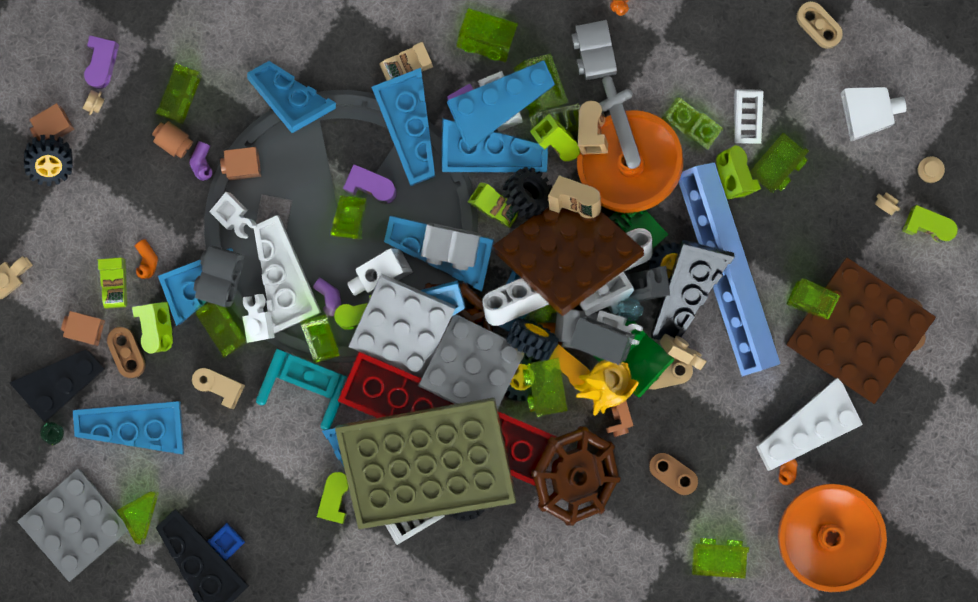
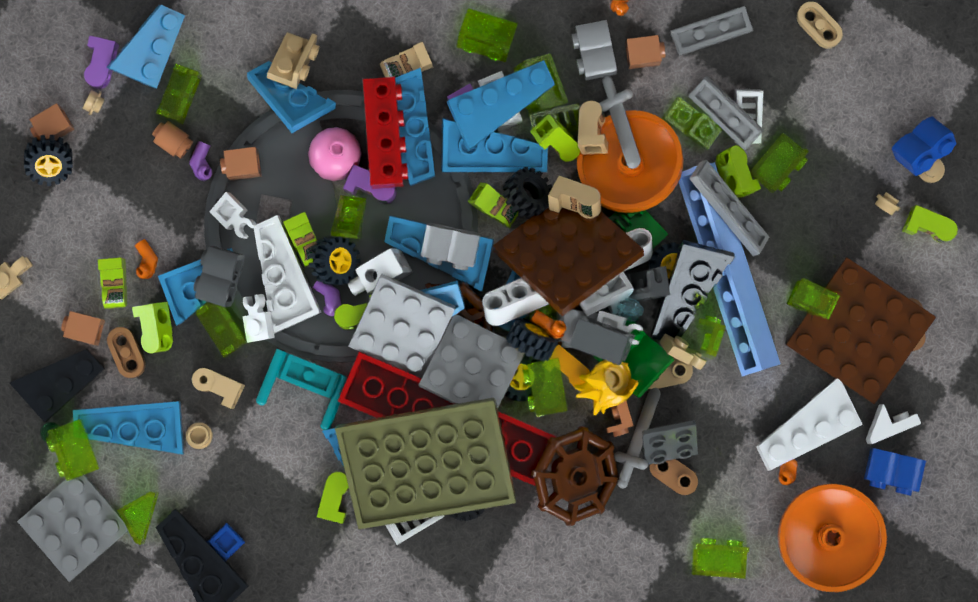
(72, 450): none -> clear neon green bracket
(150, 48): none -> dark azure wing
(199, 435): none -> tan plate
(292, 60): none -> tan bracket
(301, 236): none -> lime leg
(320, 338): clear neon green slope -> none
(334, 153): none -> bright pink cylinder
(337, 250): none -> black wheel
(384, 132): none -> red brick
(553, 328): none -> orange arm
(632, 458): none -> light grey sword
(644, 52): none -> nougat brick
(670, 442): none -> dark grey bracket
(711, 31): none -> light grey tile
(711, 340): none -> clear neon green bracket
(726, 113): none -> light grey tile
(729, 207): none -> light grey tile
(869, 110): white torso -> none
(883, 427): none -> white slope
(894, 470): none -> blue brick
(924, 146): none -> blue brick

